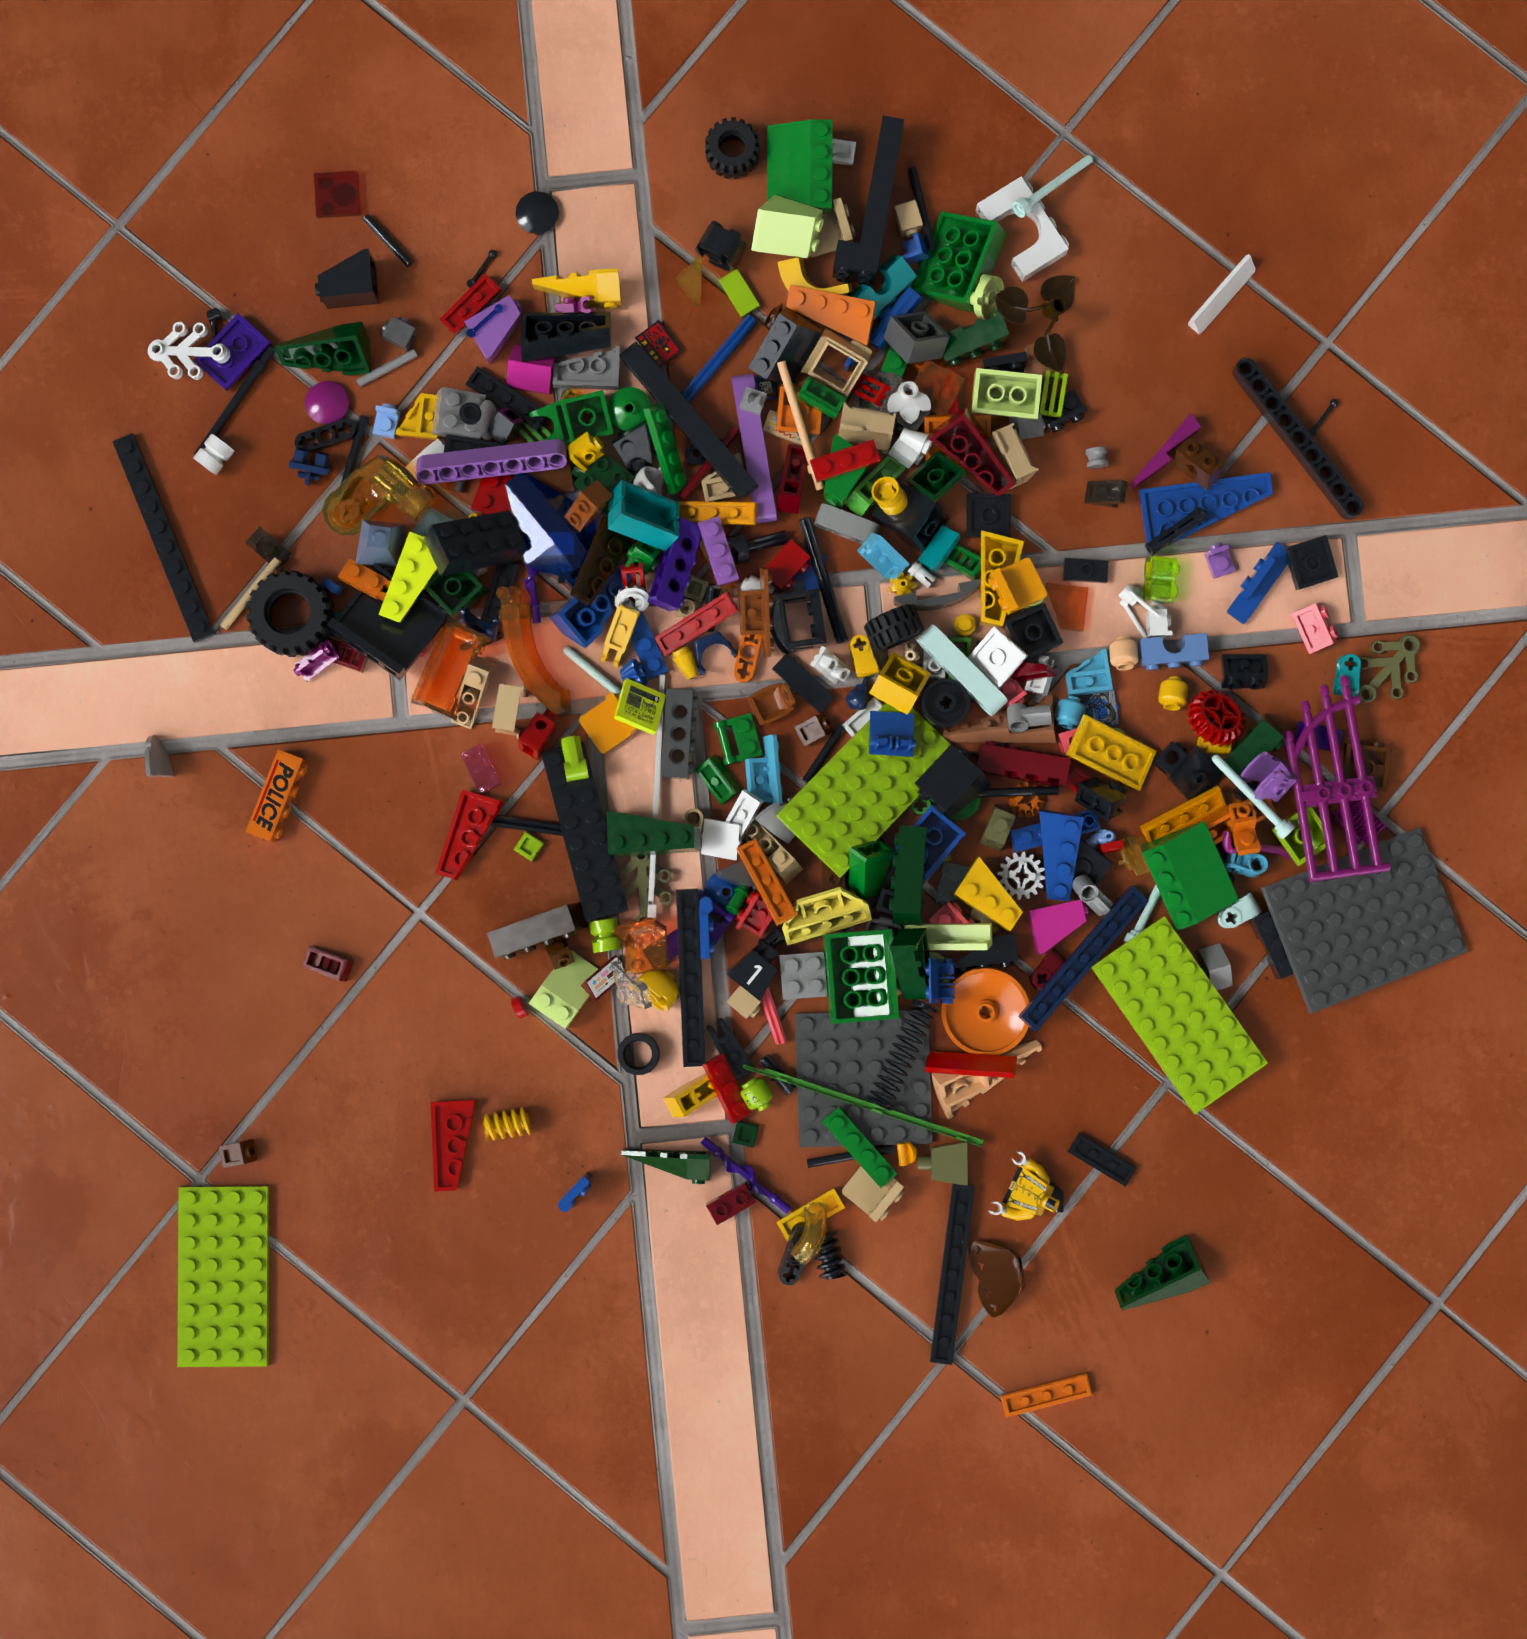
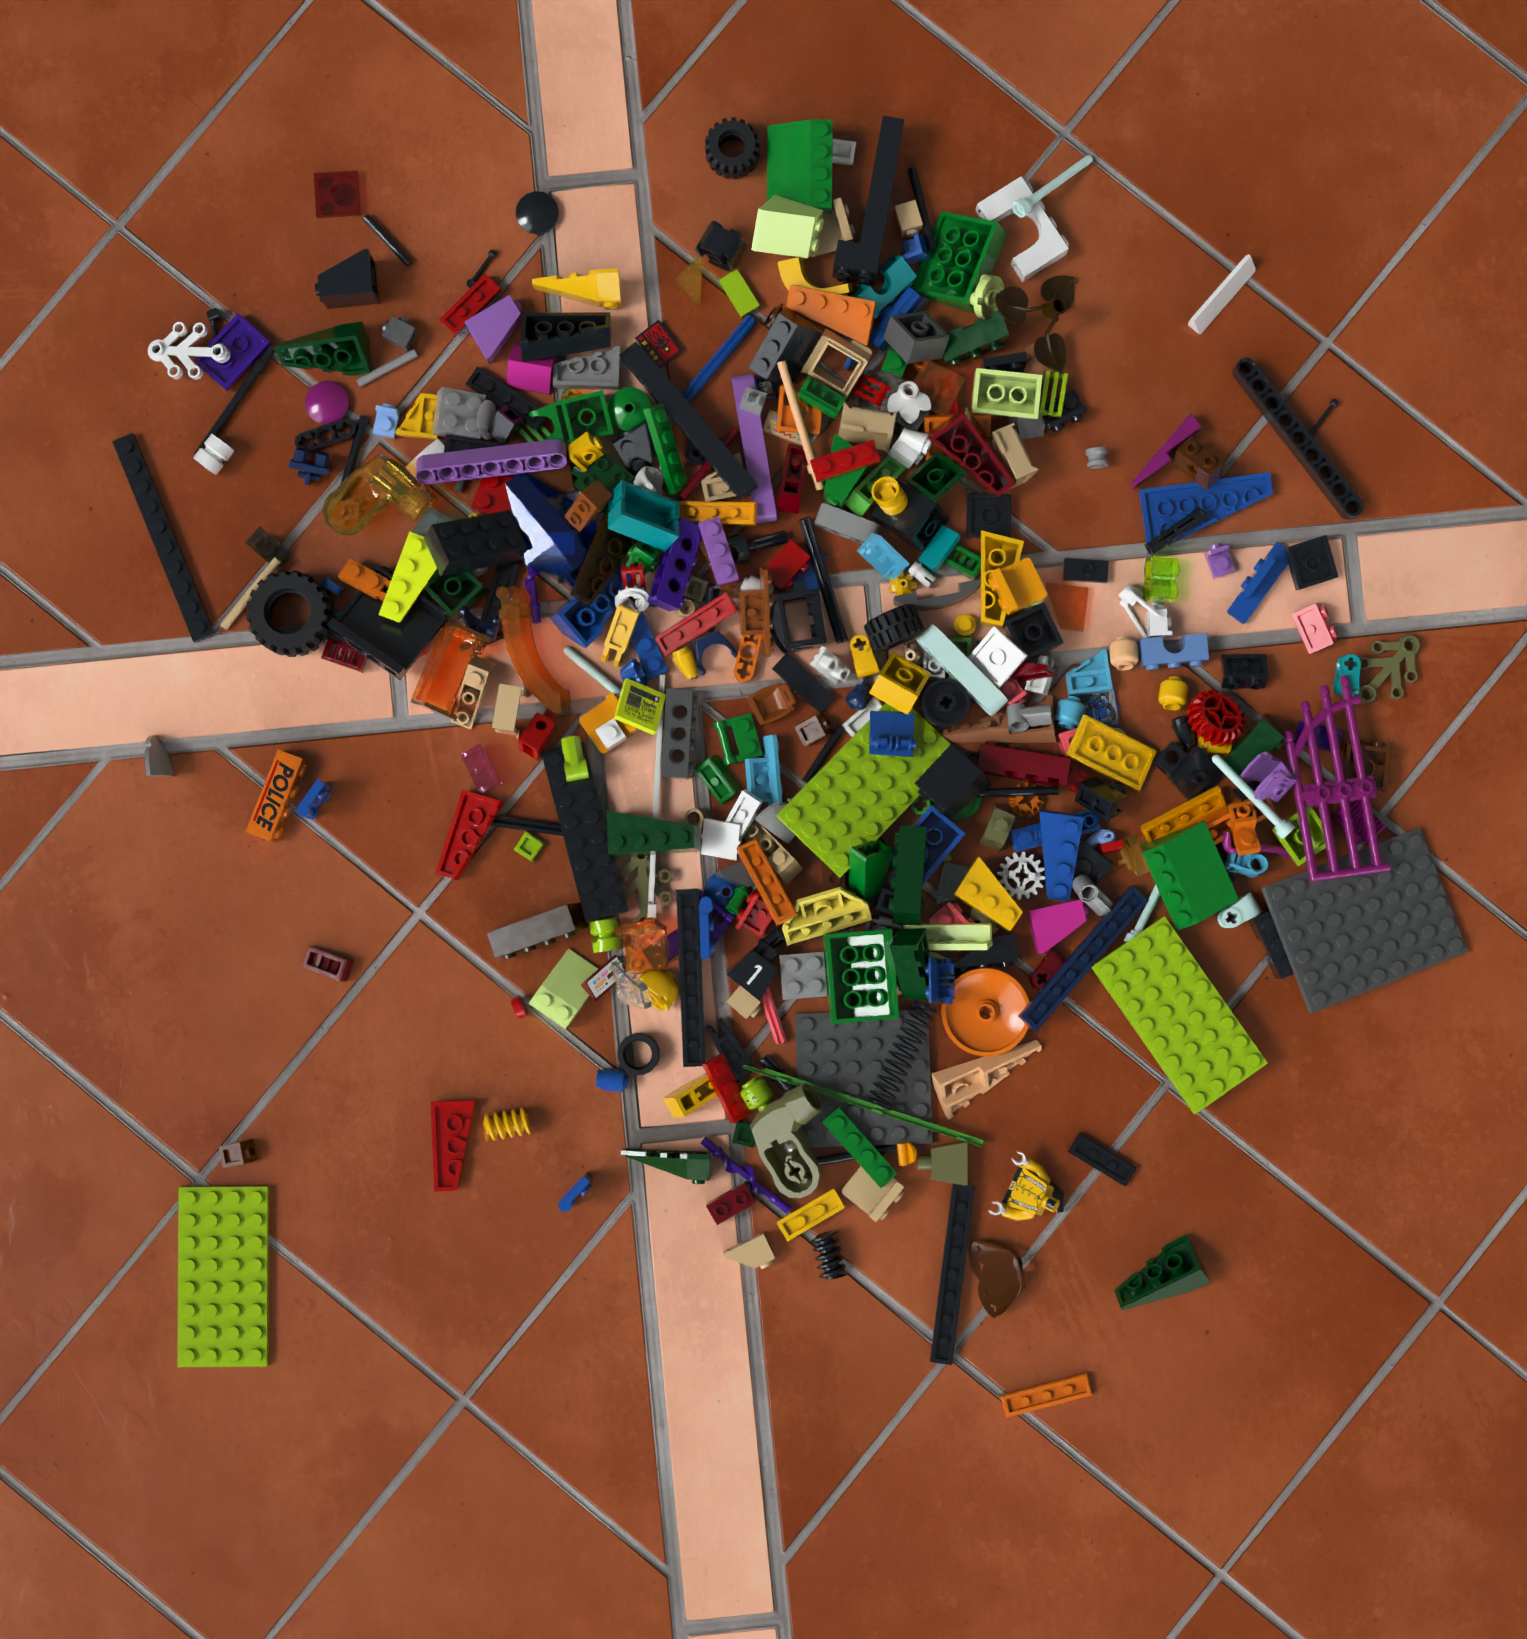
(316, 661): magenta hinge -> none
(316, 795): none -> blue plate
(380, 543): sand blue slope -> none
(470, 413): black plate -> none
(471, 332): clear blue hinge -> none
(560, 953): reddish brown bracket -> none
(570, 304): magenta plate -> none
(611, 734): none -> white brick
(612, 1080): none -> blue brick
(752, 1252): none -> tan slope
(784, 1142): none -> olive piece
(796, 1267): black beam -> none
(813, 1233): clear yellow cylinder -> none
(971, 1064): red tile -> none
(1106, 493): clear smoke slope -> none
(1183, 731): none -> black cone
(1216, 966): light grey slope -> none

